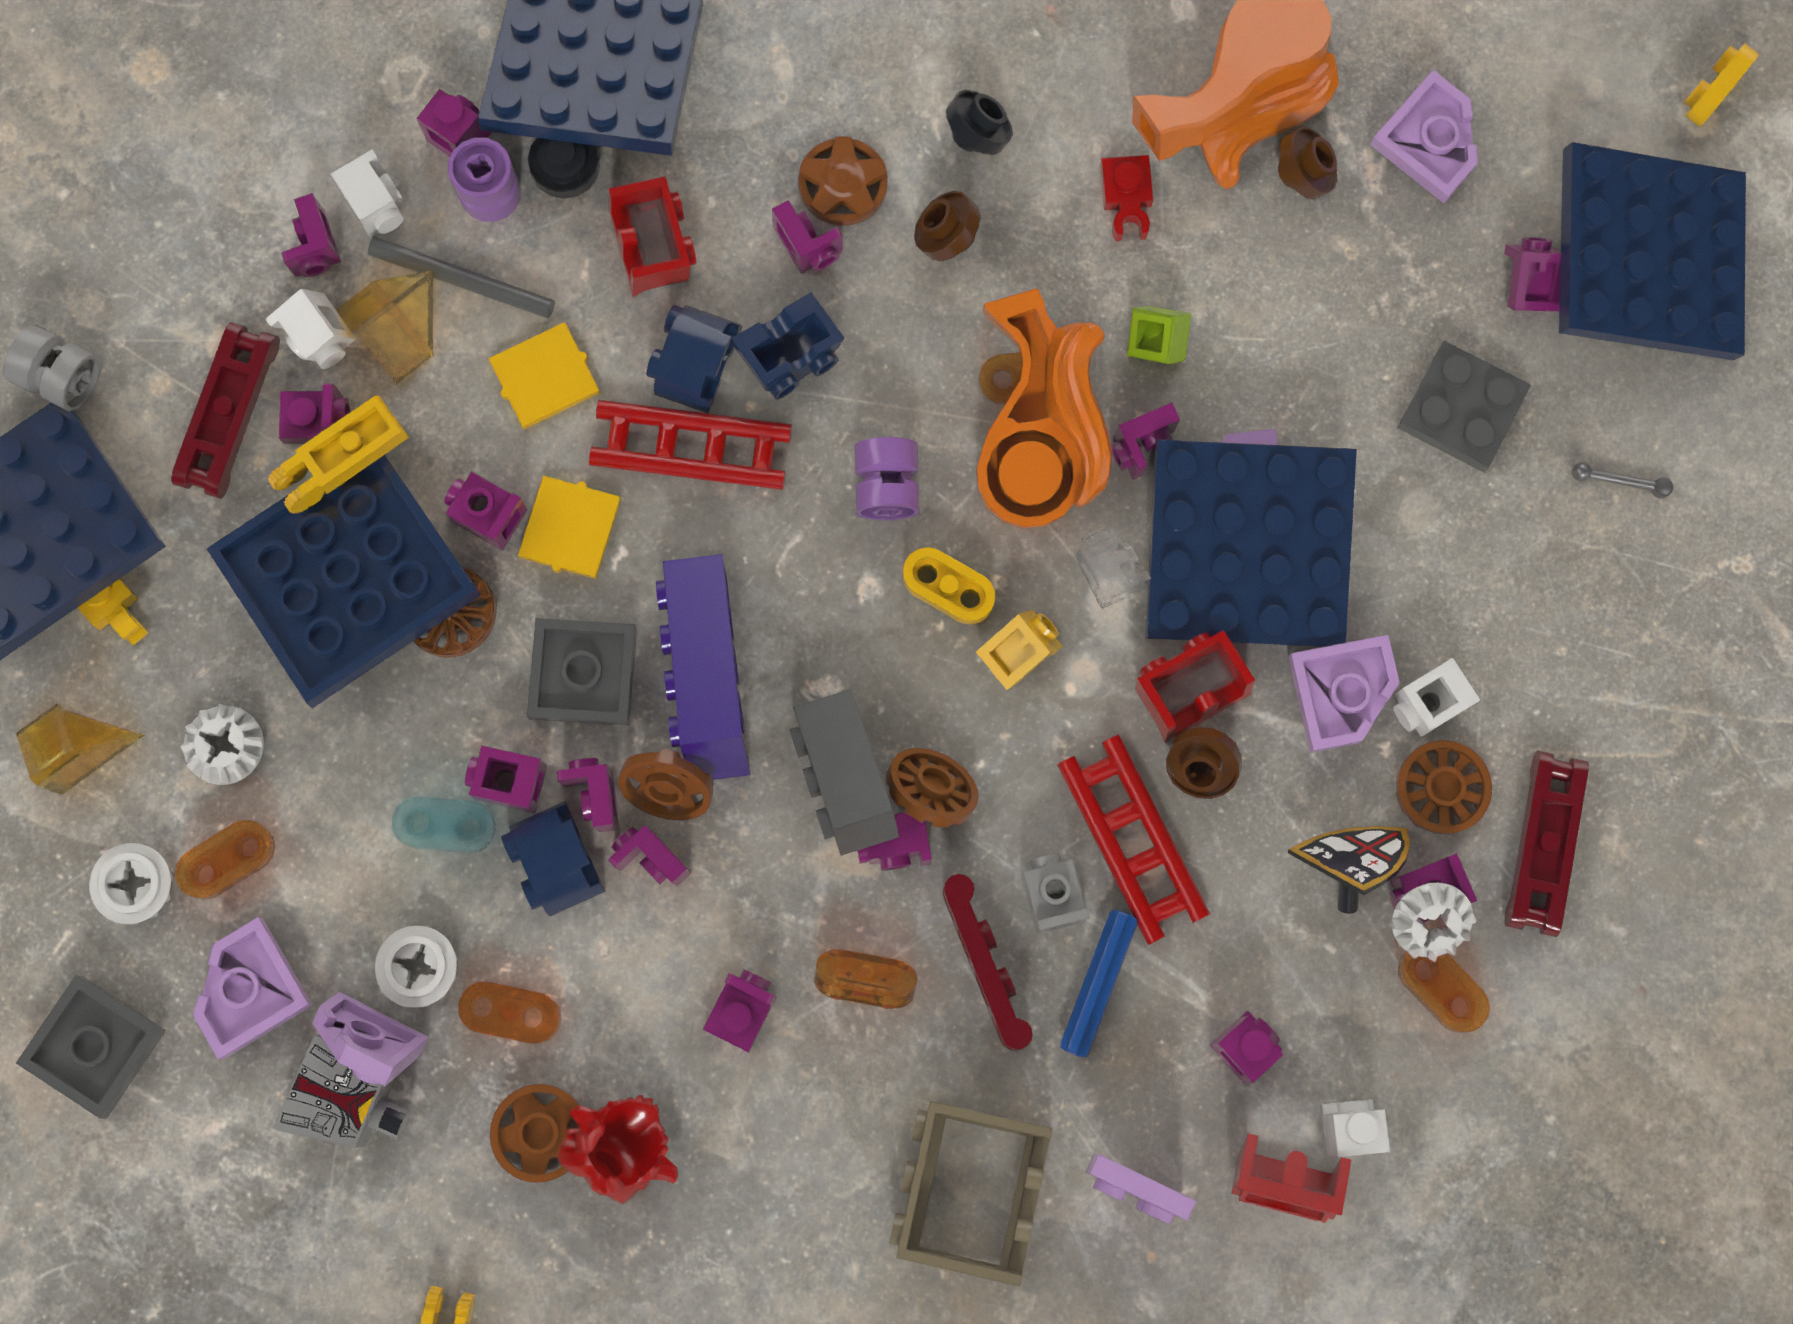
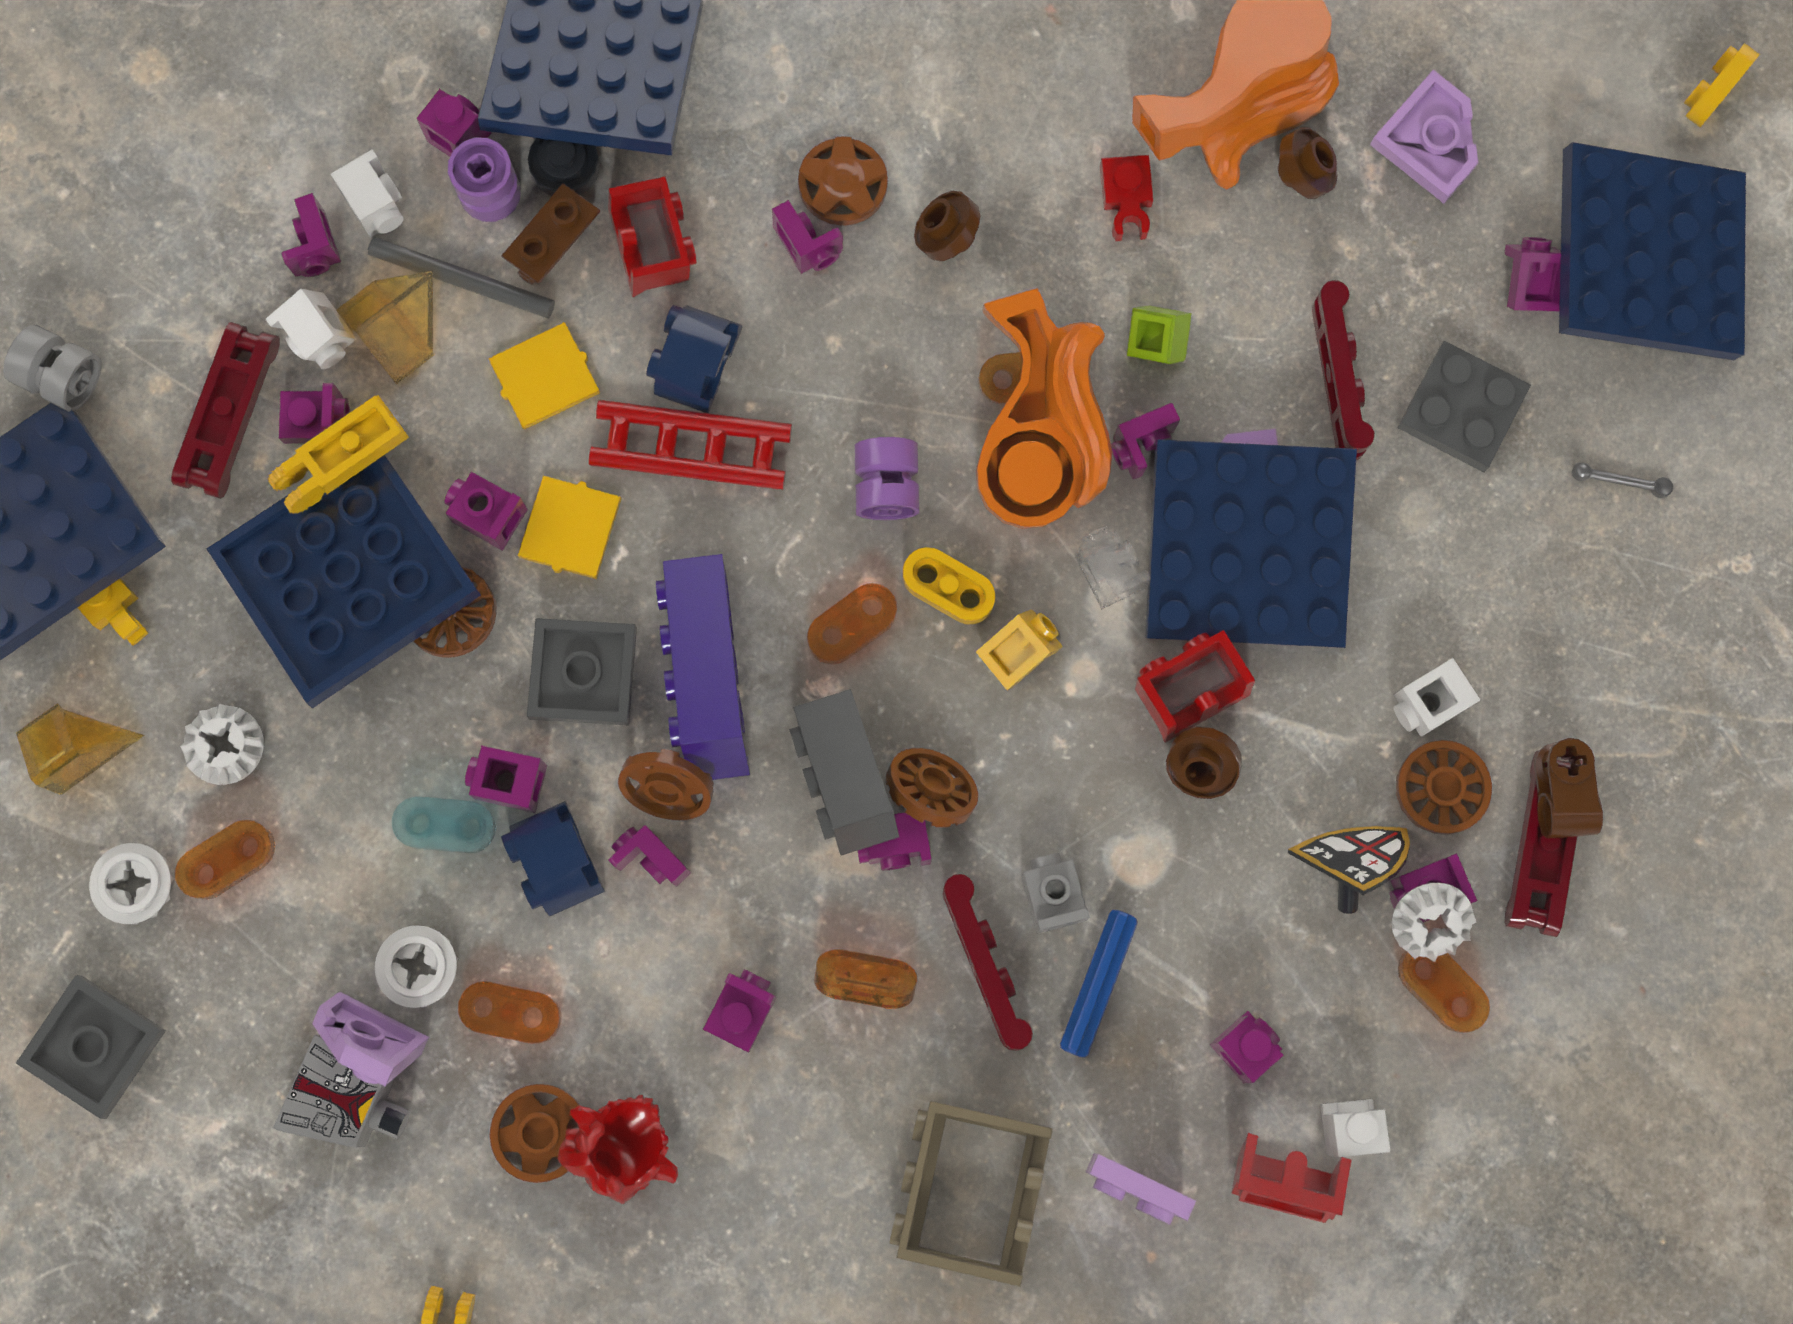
(247, 990): lavender plate -> none
(550, 234): none -> reddish brown hinge
(599, 800): magenta bracket -> none
(790, 346): dark blue cylinder -> none
(853, 623): none -> clear orange plate
(978, 123): black plate -> none
(1126, 870): red bar -> none
(1336, 353): none -> dark red plate
(1343, 690): lavender plate -> none
(1566, 796): none -> reddish brown piece

